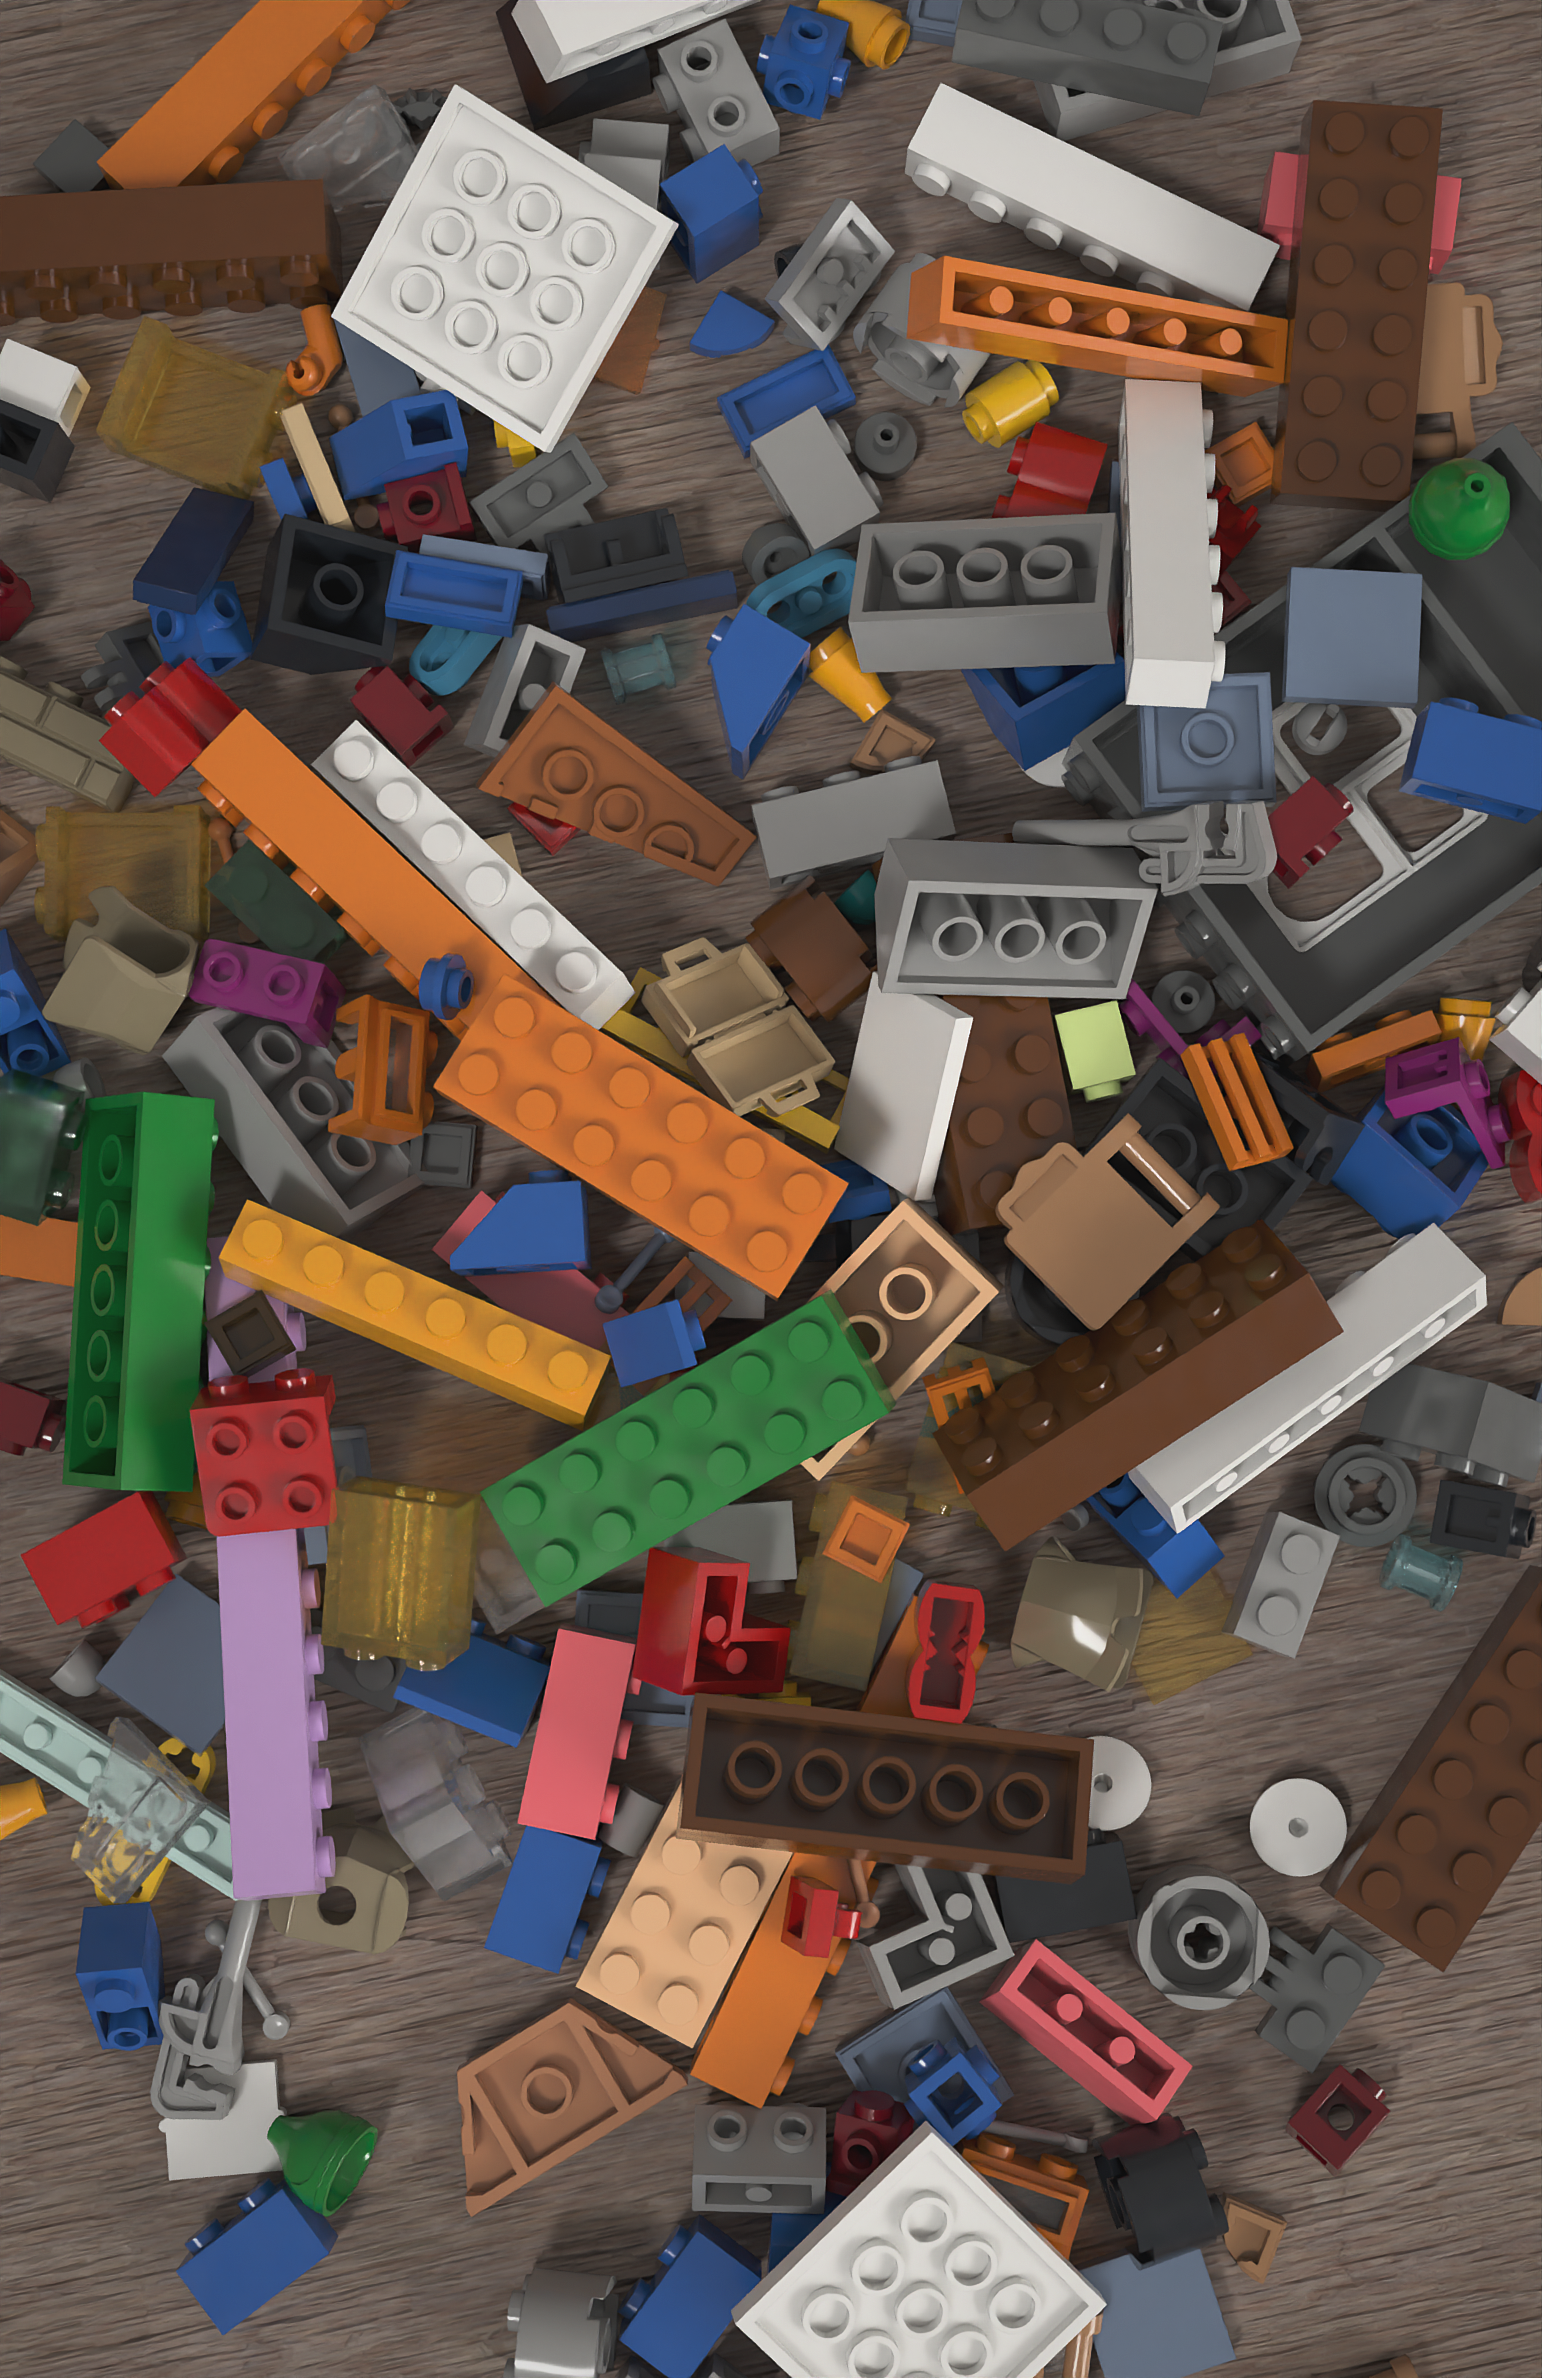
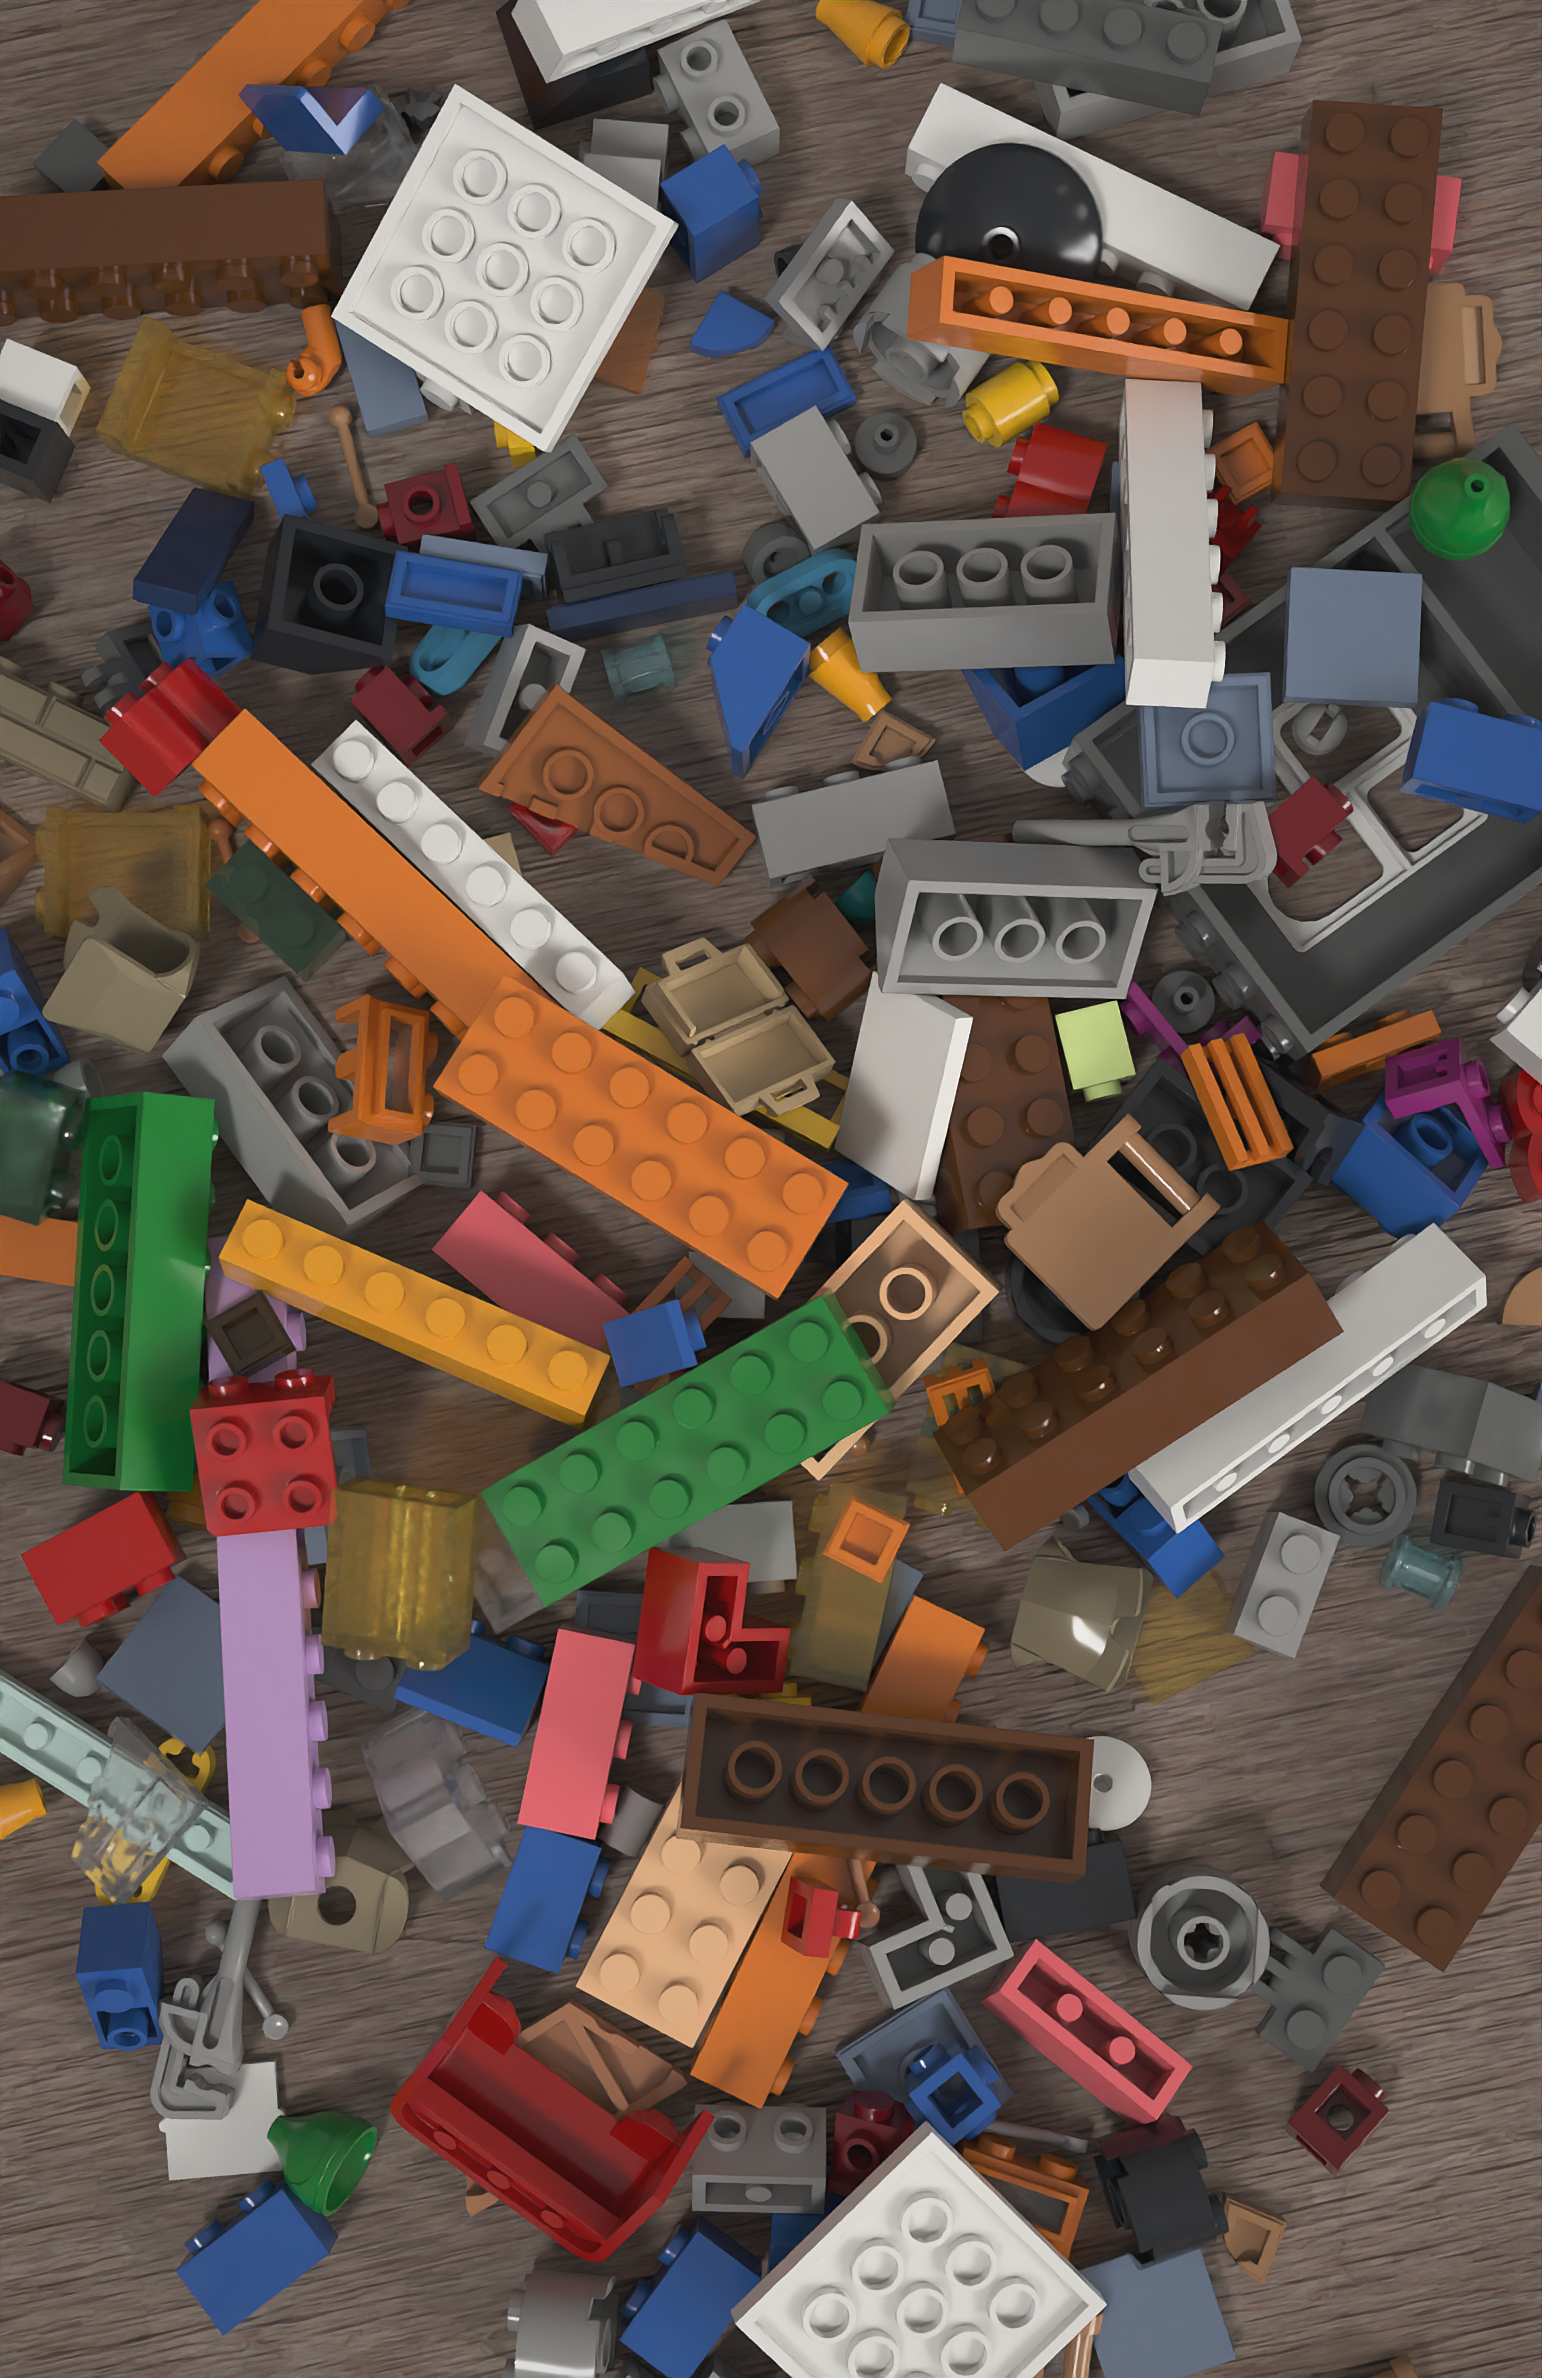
(269, 987): magenta bracket -> none
(314, 117): none -> blue panel
(316, 468): tan tile -> none
(399, 443): blue slope -> none
(446, 986): blue plate -> none
(530, 1230): blue slope -> none
(535, 2134): none -> red windscreen
(610, 1296): sand blue hinge -> none
(804, 62): blue brick -> none
(940, 1671): red brick -> none
(1019, 194): none -> black dish
(1298, 1827): white piece -> none
(1468, 1021): light orange cone -> none

